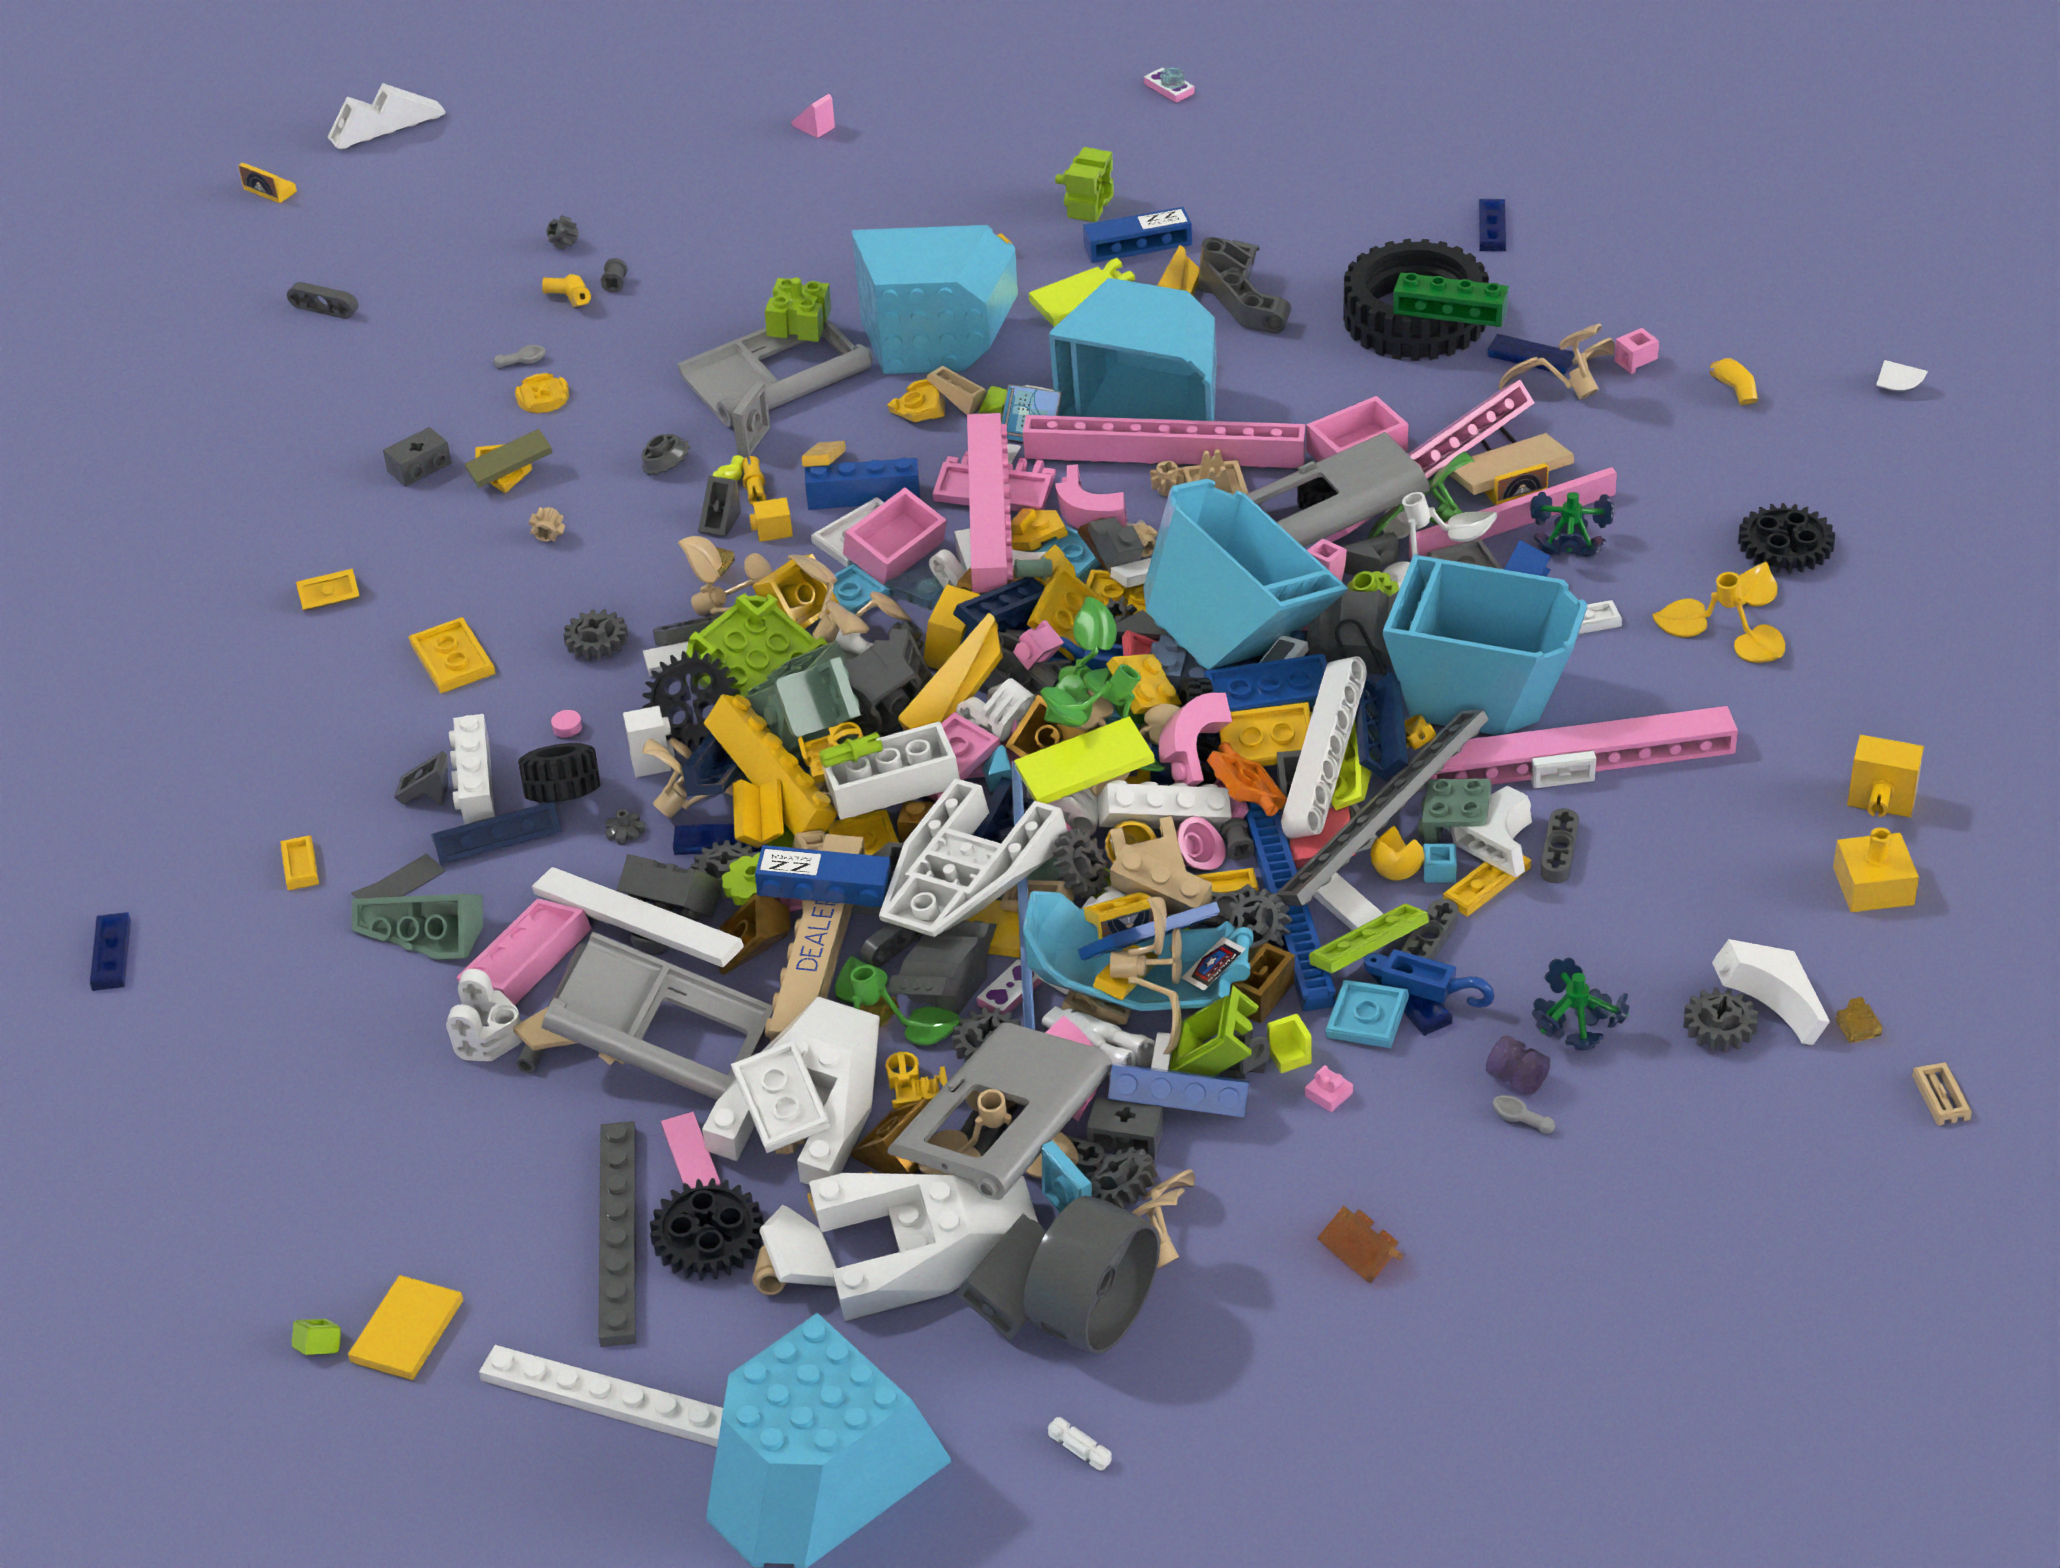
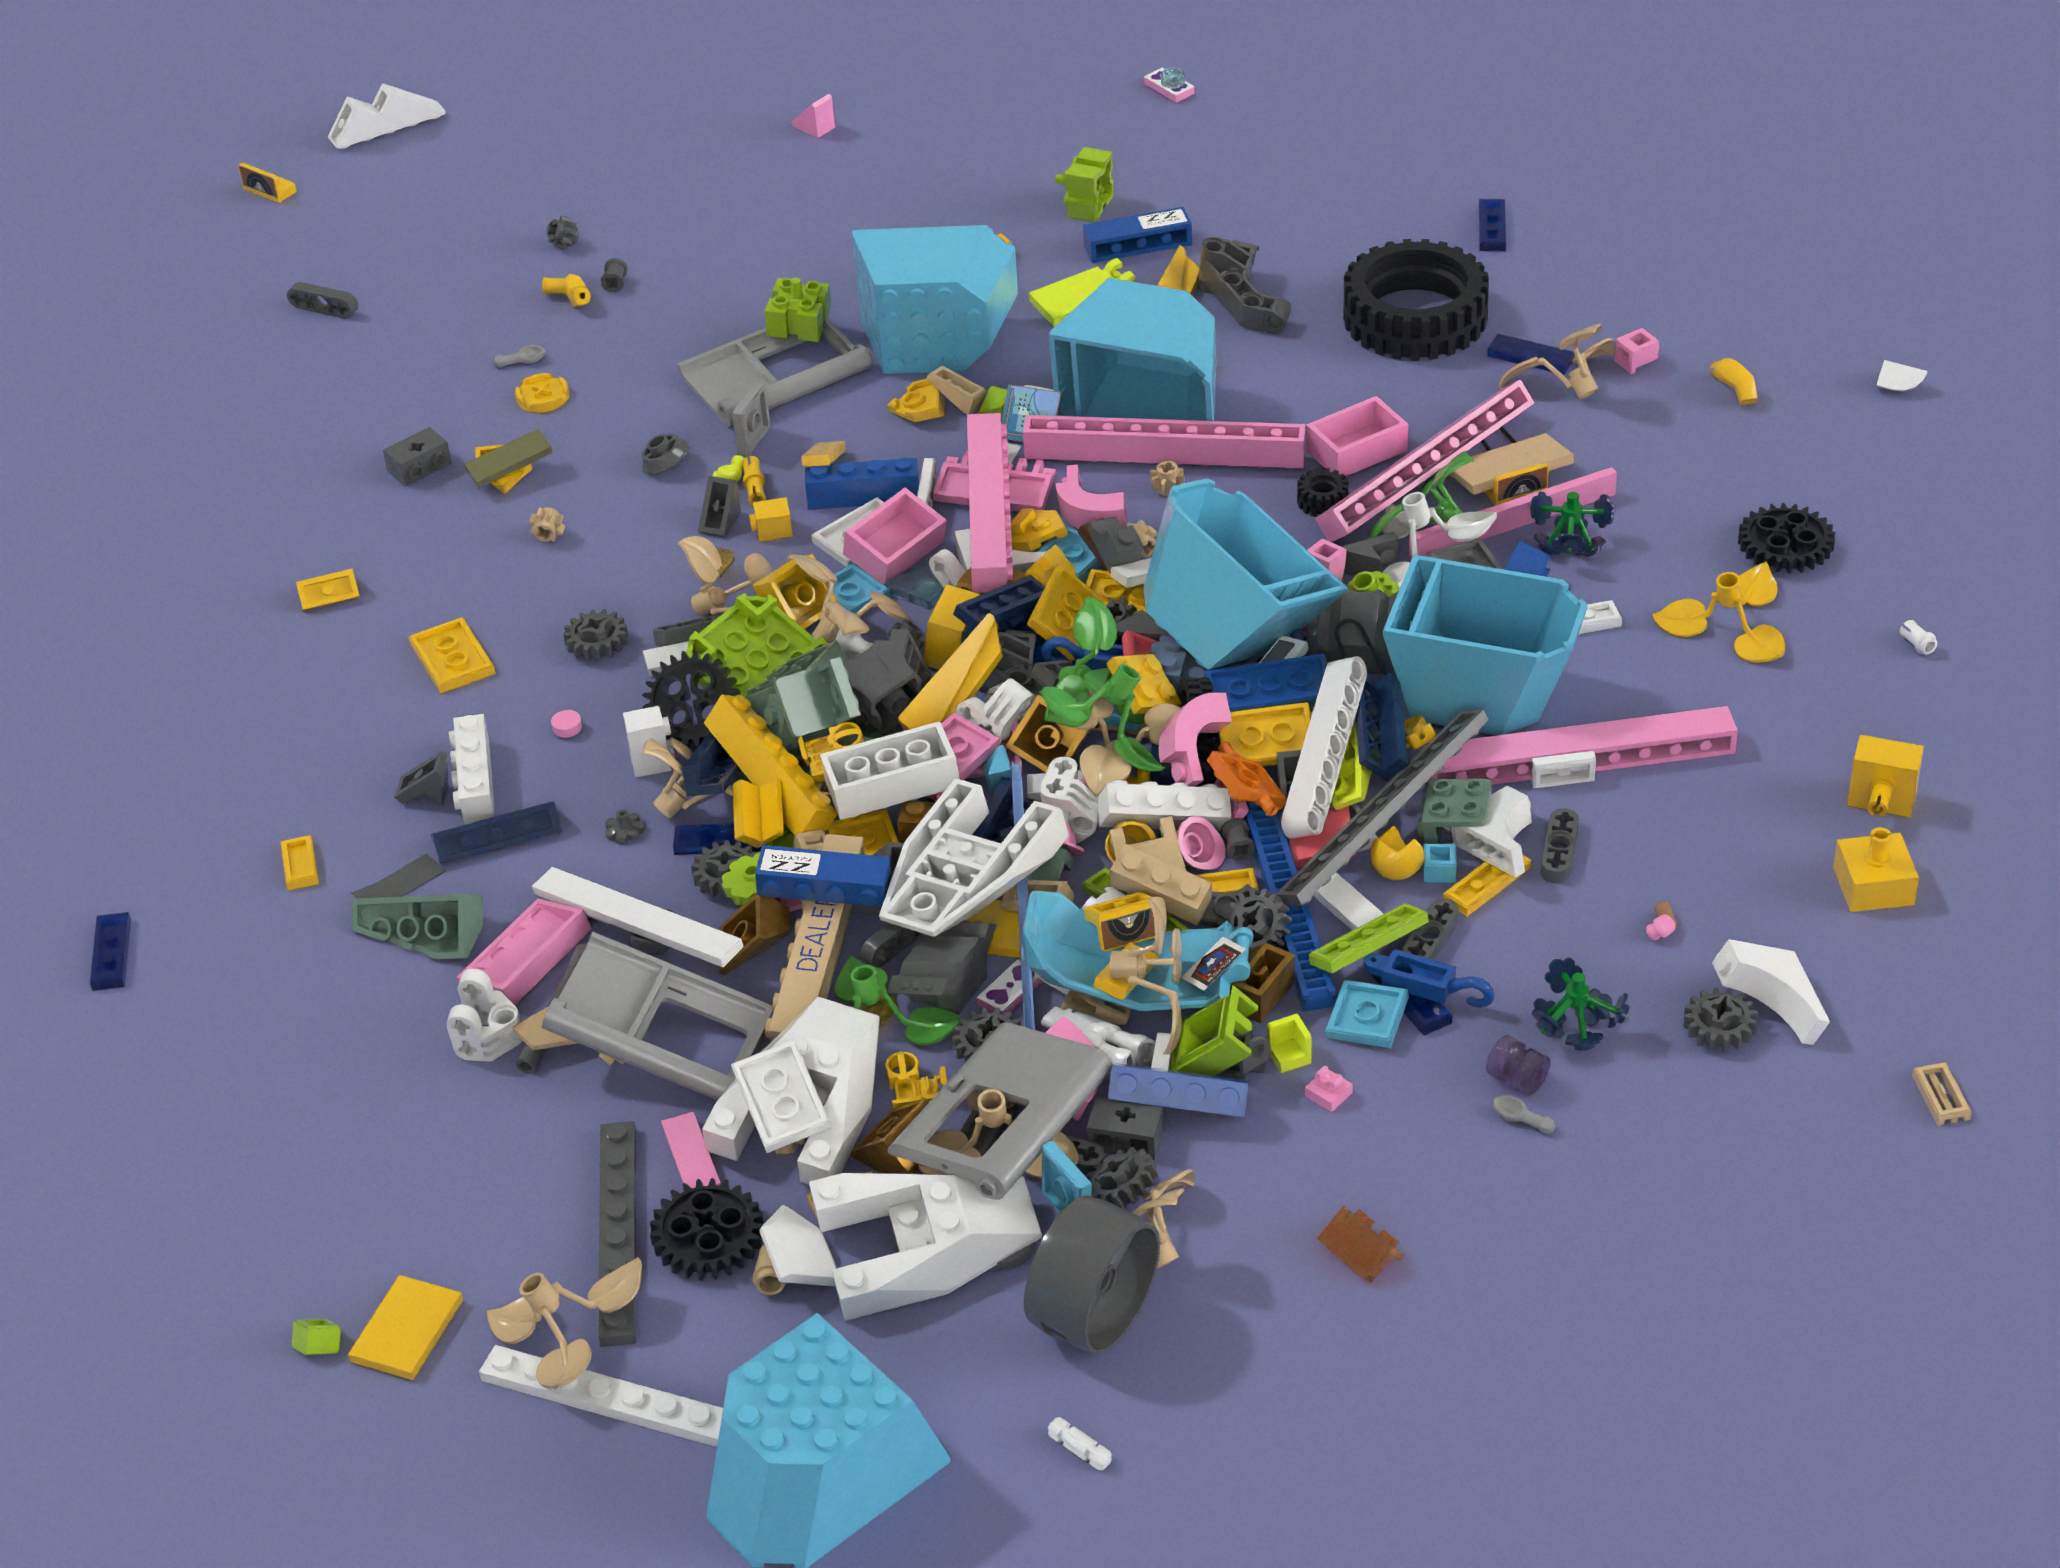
(519, 1318): none -> tan plant
(559, 772): black tyre -> none
(670, 886): dark grey wedge -> none
(851, 750): lime axle -> none
(927, 481): none -> white tile
(1000, 1279): dark grey piece -> none
(1033, 568): sand green pin -> none
(1037, 645): bright pink brick -> none
(1080, 863): dark grey gear -> none
(1084, 761): neon yellow tile -> none
(1147, 931): blue tile -> none
(1225, 474): tan plate -> none
(1367, 481): light grey piece -> none
(1450, 299): green brick -> none
(1664, 923): none -> bright pink arm
(1858, 1021): clear yellow tile -> none
(1923, 641): none -> white pin

